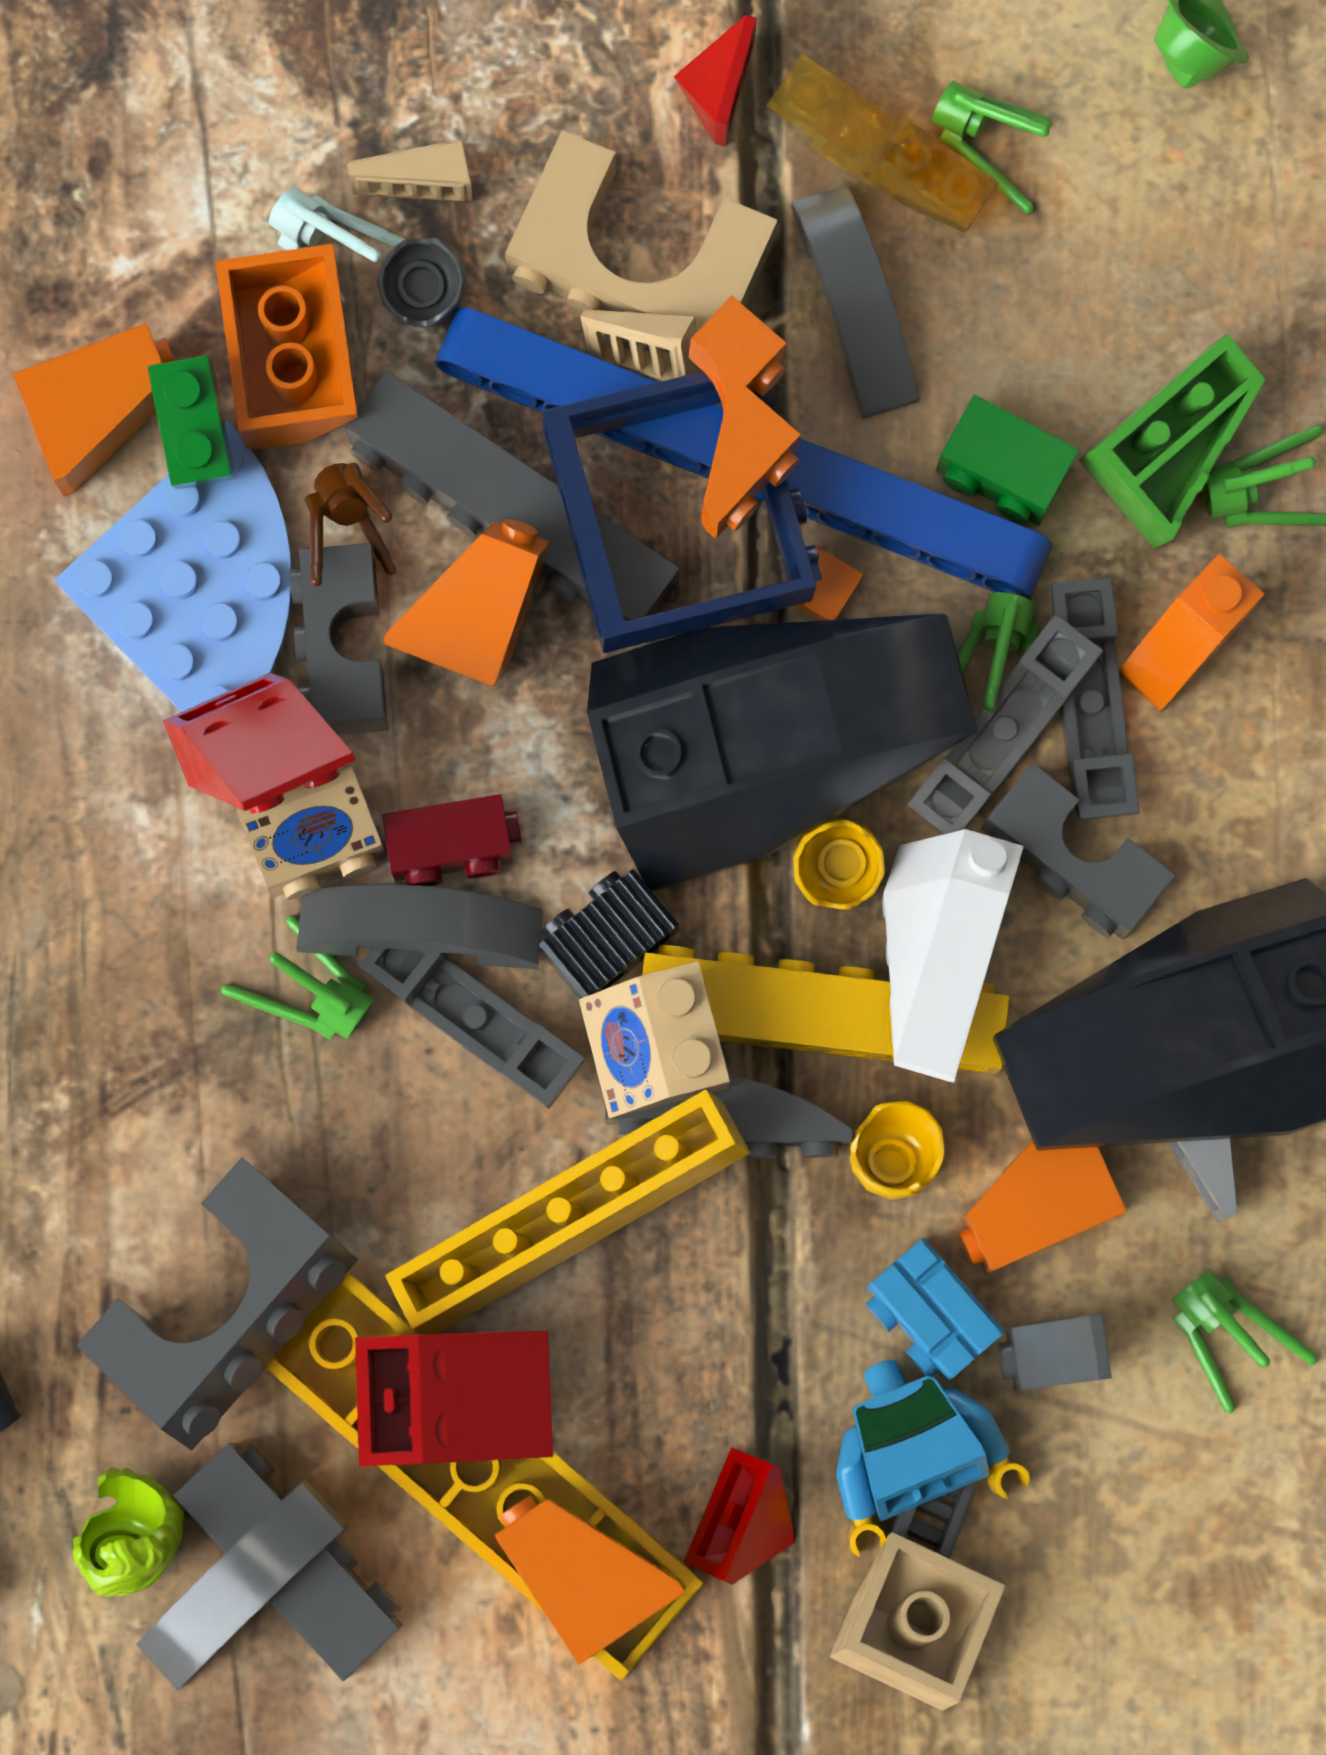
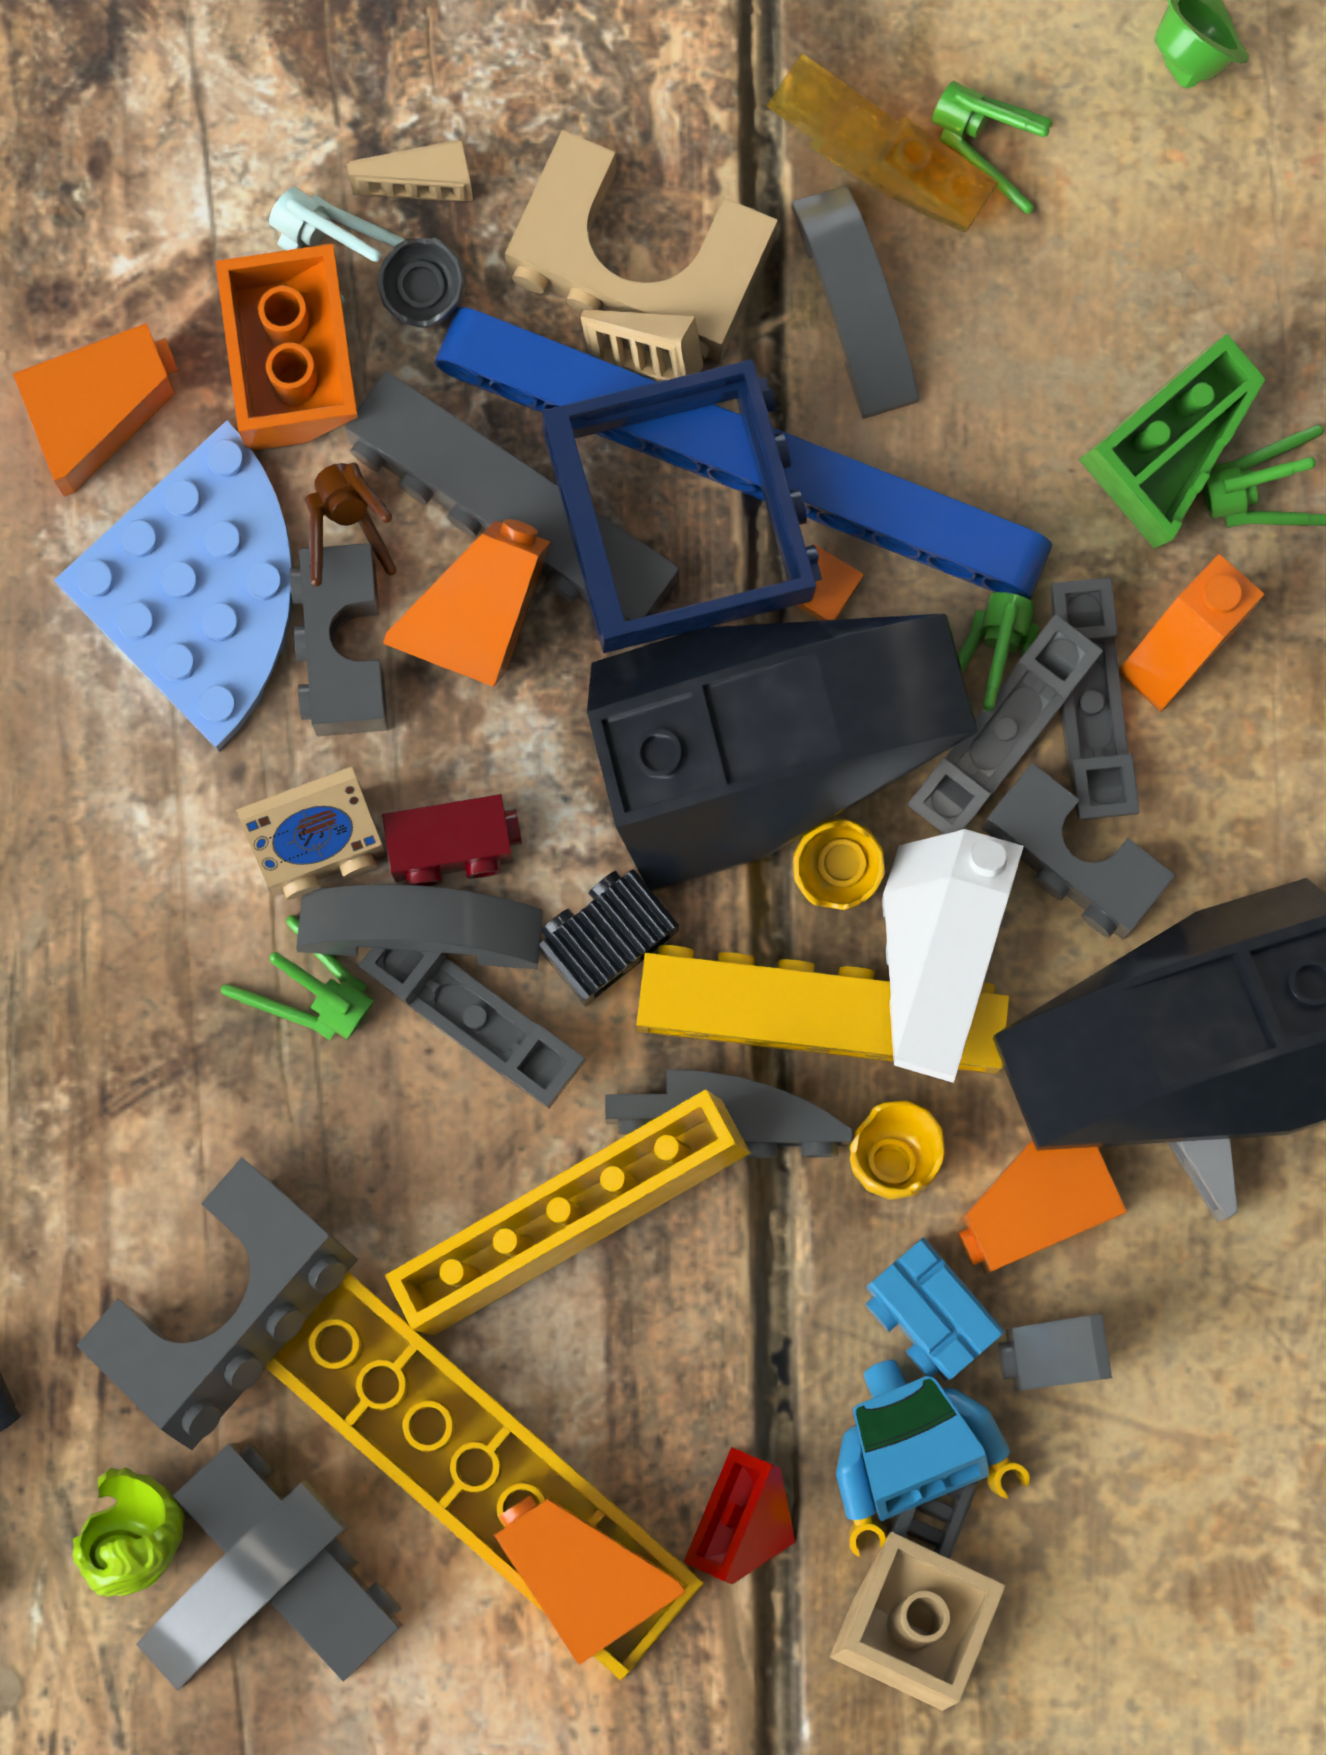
(191, 422): green brick -> none
(256, 744): slope -> none
(453, 1397): red slope -> none
(654, 1040): tan slope -> none
(717, 76): red slope -> none
(753, 440): orange arch -> none
(1005, 461): green brick -> none
(1210, 1304): bright green plant -> none

